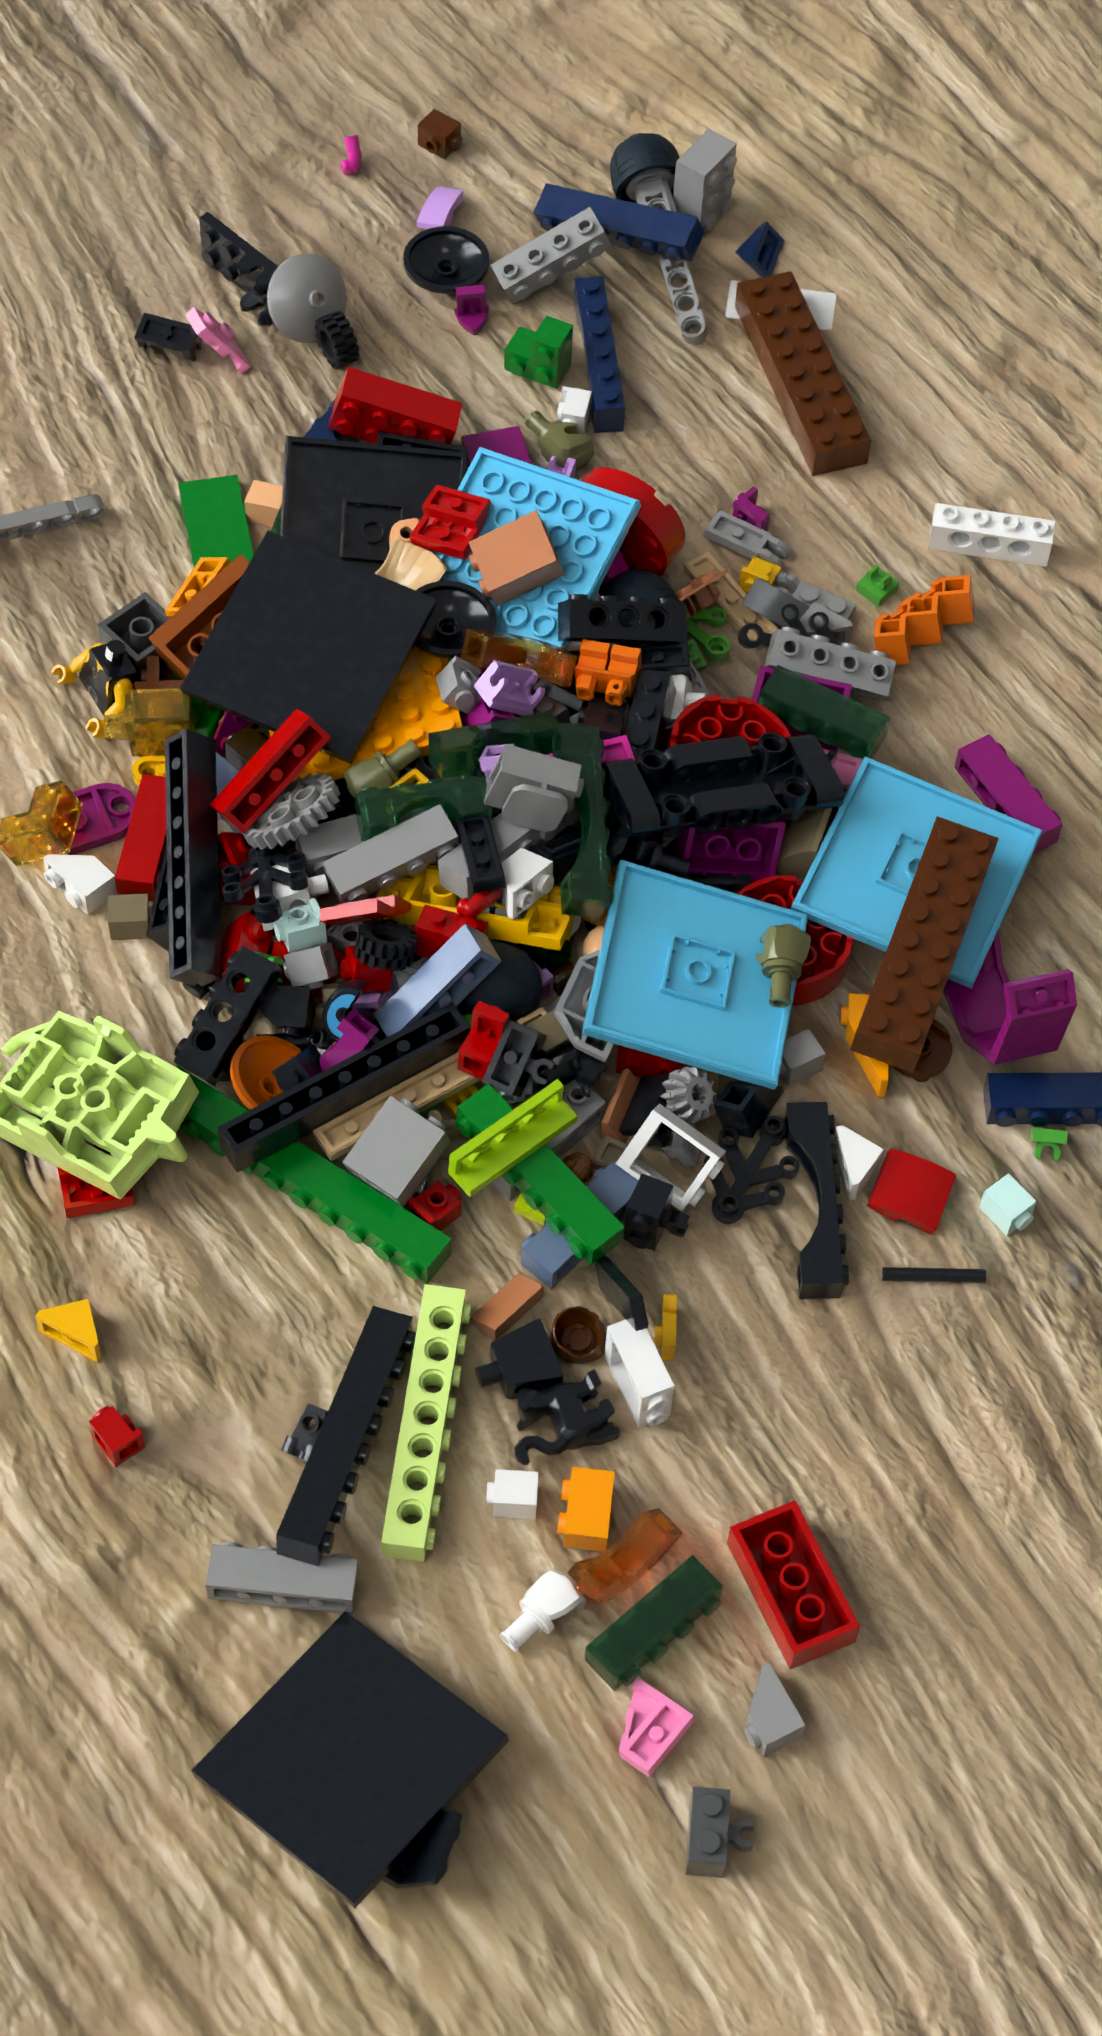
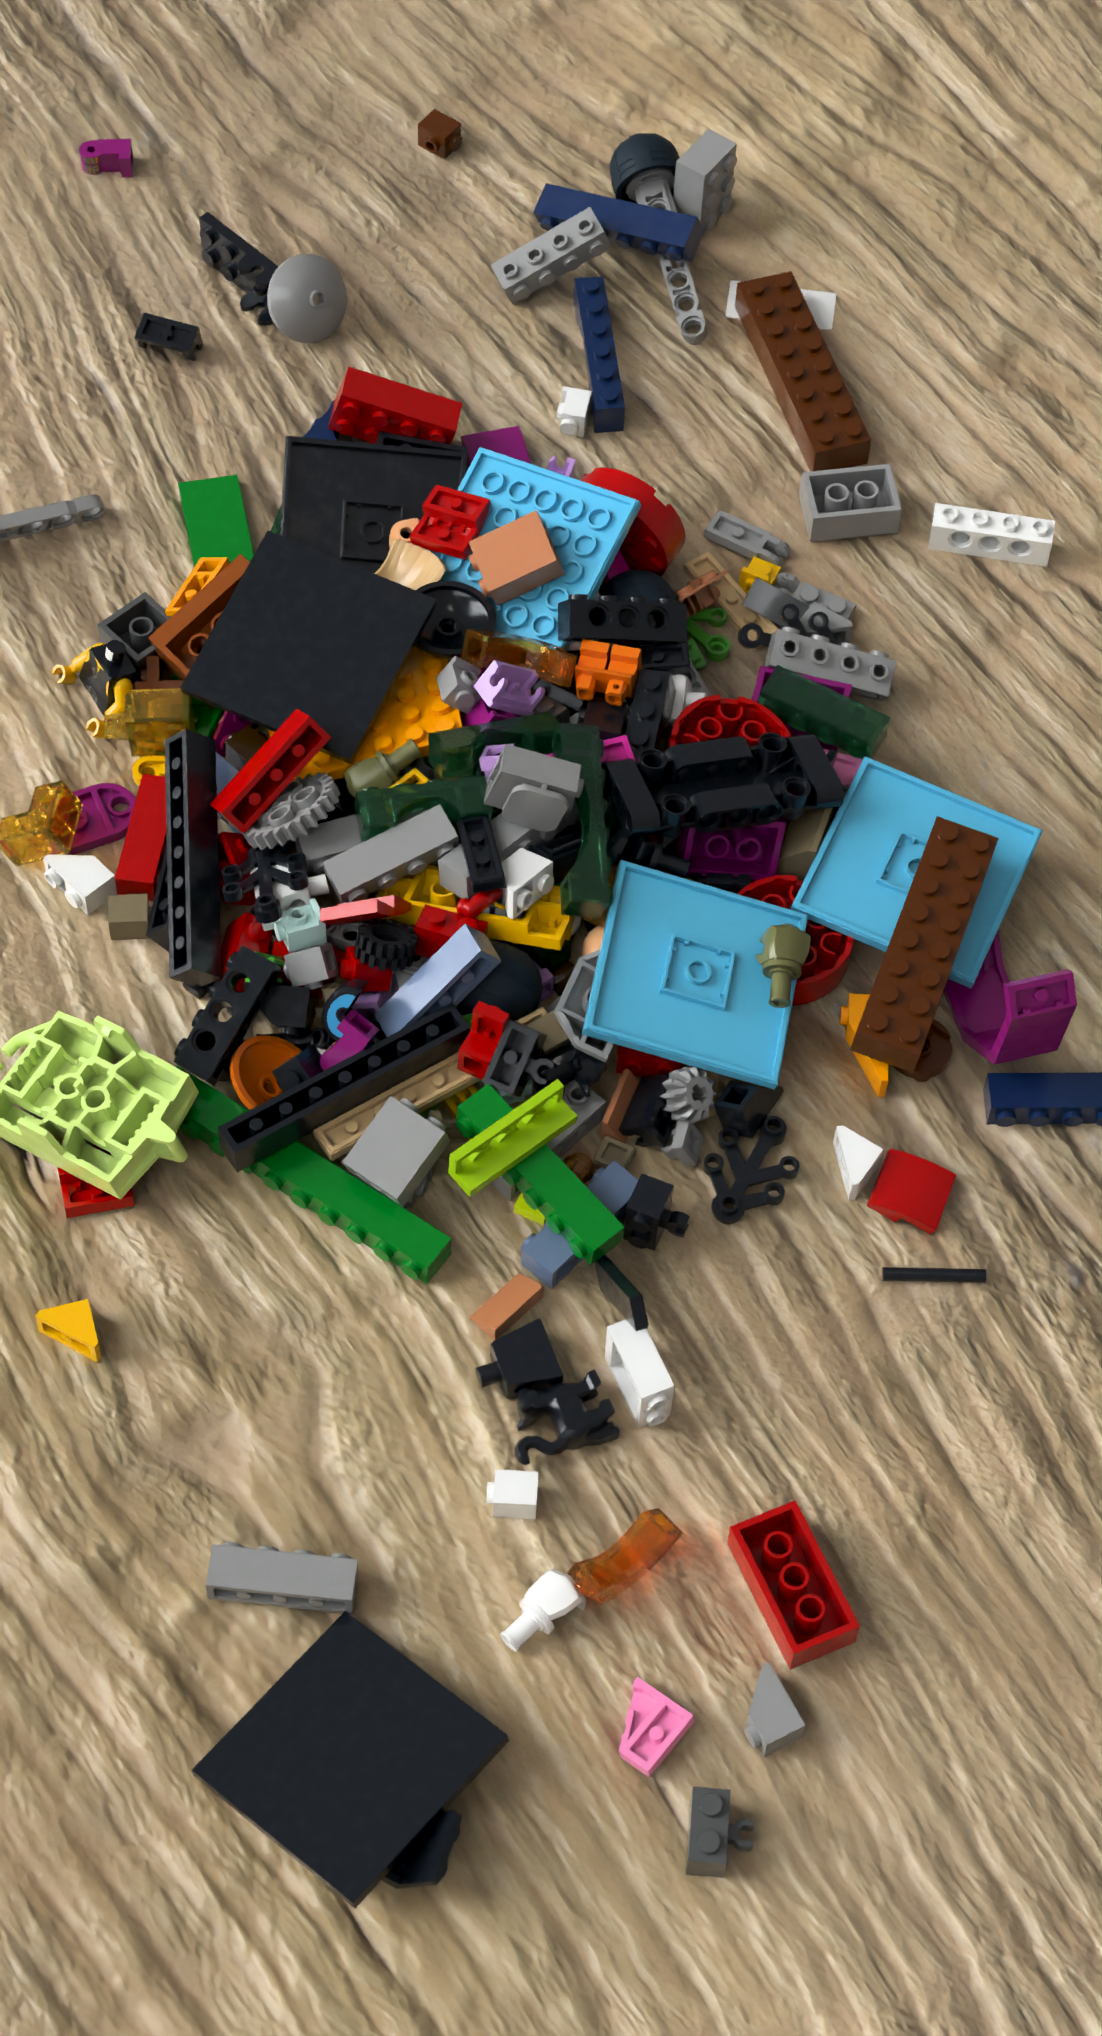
(107, 156): none -> magenta leg
(116, 1435): red brick -> none
(219, 337): bright pink wing -> none
(263, 503): light nougat panel -> none
(303, 1439): black plate -> none
(337, 339): black tyre -> none
(345, 1437): black brick -> none
(354, 154): dark pink arm -> none
(400, 1538): yellowish green brick -> none
(437, 1214): red brick -> none
(439, 207): lavender slope -> none
(445, 259): black dish -> none
(471, 308): magenta tile -> none
(541, 354): green brick -> none
(561, 440): olive piece -> none
(578, 1335): reddish brown hair -> none
(588, 1509): light orange brick -> none
(635, 1167): white window -> none
(653, 1623): clear green brick -> none
(666, 1333): yellow plate -> none
(747, 510): magenta bracket -> none
(761, 249): dark blue slope -> none
(801, 1057): light grey brick -> none
(809, 1140): black arch -> none
(850, 502): none -> light grey brick
(877, 586): bright green tile -> none
(923, 616): orange brick -> none
(1005, 788): magenta brick -> none
(1008, 1205): light aqua brick -> none
(1048, 1137): bright green tile -> none

